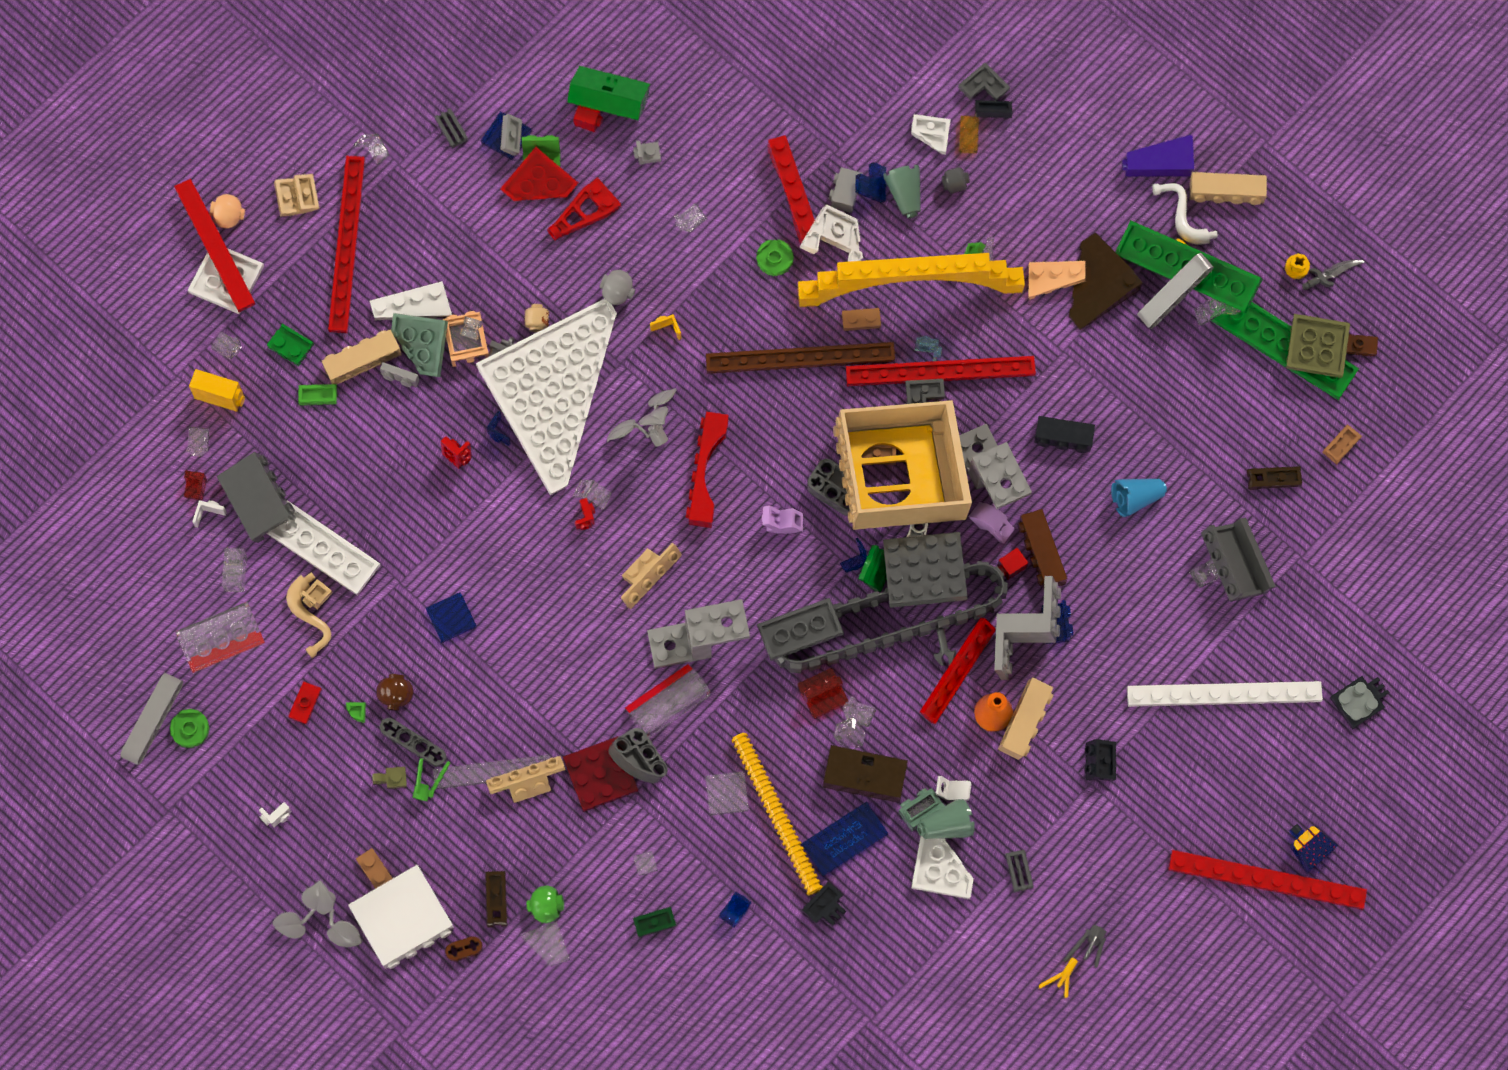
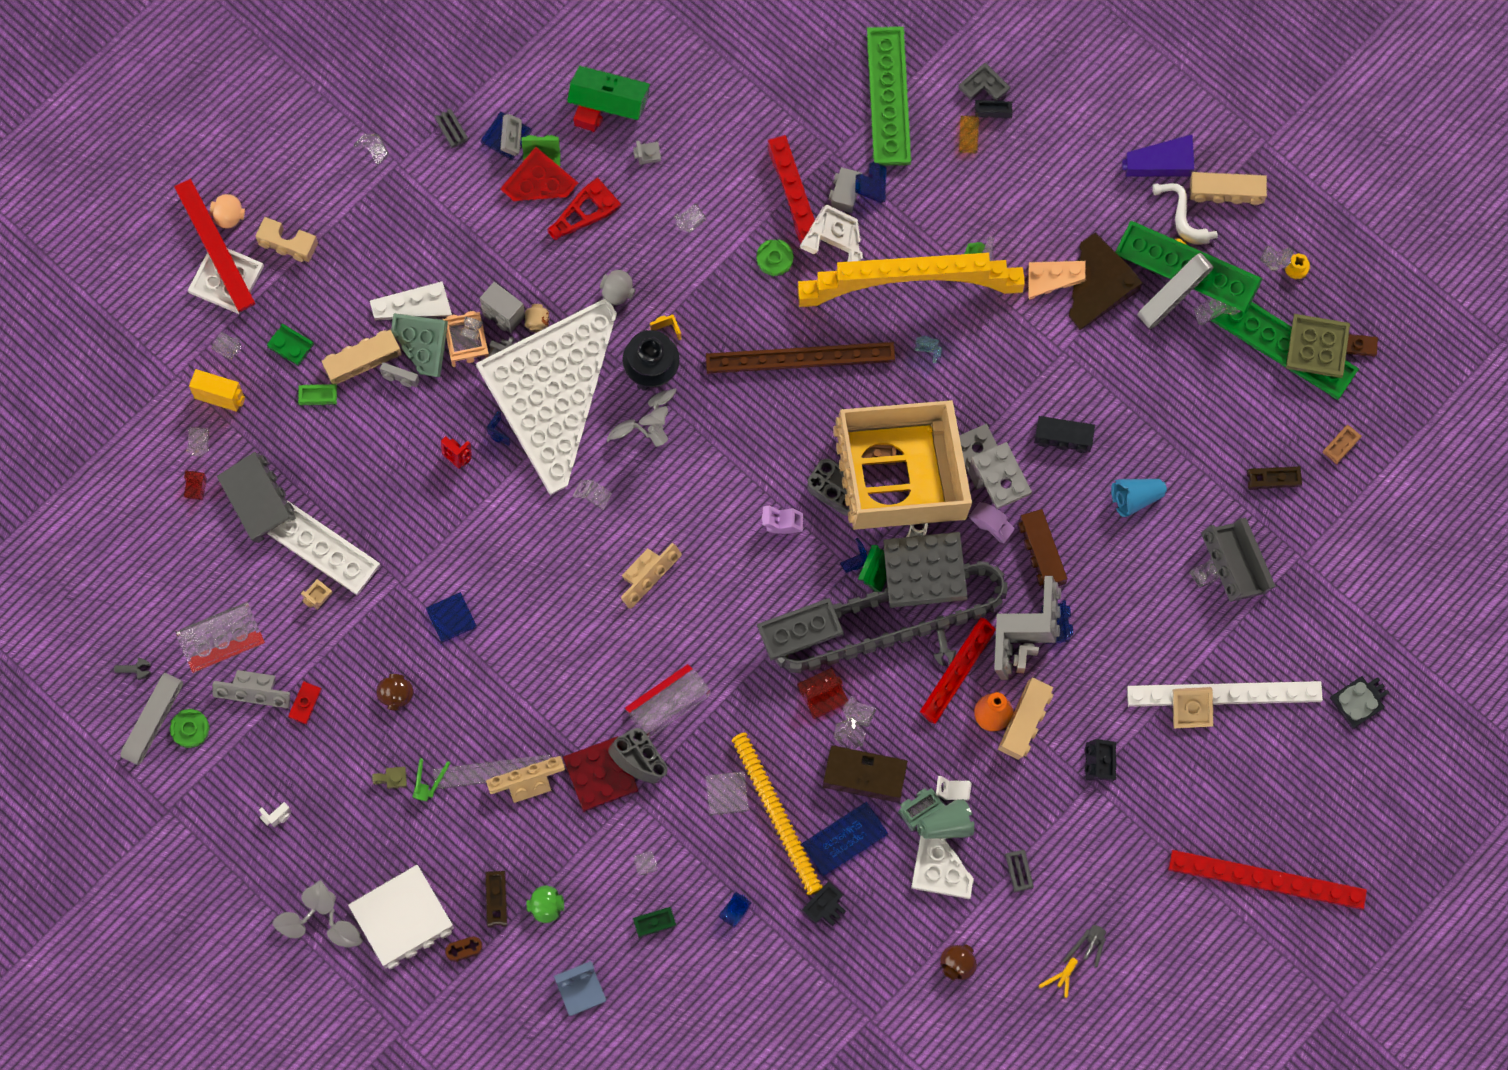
(134, 669): none -> dark grey bar
(210, 506): white bracket -> none
(234, 570): clear brick -> none
(252, 688): none -> light grey bracket
(294, 602): tan animal -> none
(296, 195): tan slope -> none
(299, 247): none -> tan arch
(346, 244): red plate -> none
(357, 710): bright green tile -> none
(374, 868): medium nougat plate -> none
(412, 743): dark grey beam -> none
(502, 307): none -> light grey brick
(547, 943): clear wing -> none
(580, 988): none -> sand blue bracket
(588, 511): red bracket -> none
(650, 359): none -> black piece
(698, 634): light grey bracket -> none
(714, 432): red arch -> none
(861, 319): medium nougat plate -> none
(888, 96): none -> bright green plate
(905, 189): sand green cone -> none
(921, 390): dark grey plate -> none
(931, 131): white wing -> none
(946, 370): red plate -> none
(955, 180): dark grey head -> none
(958, 962): none -> reddish brown plant
(1012, 563): red brick -> none
(1023, 651): none -> white bracket
(1193, 707): none -> tan plate
(1276, 259): none -> clear bracket
(1310, 846): clear blue torso -> none
(1332, 272): piece -> none

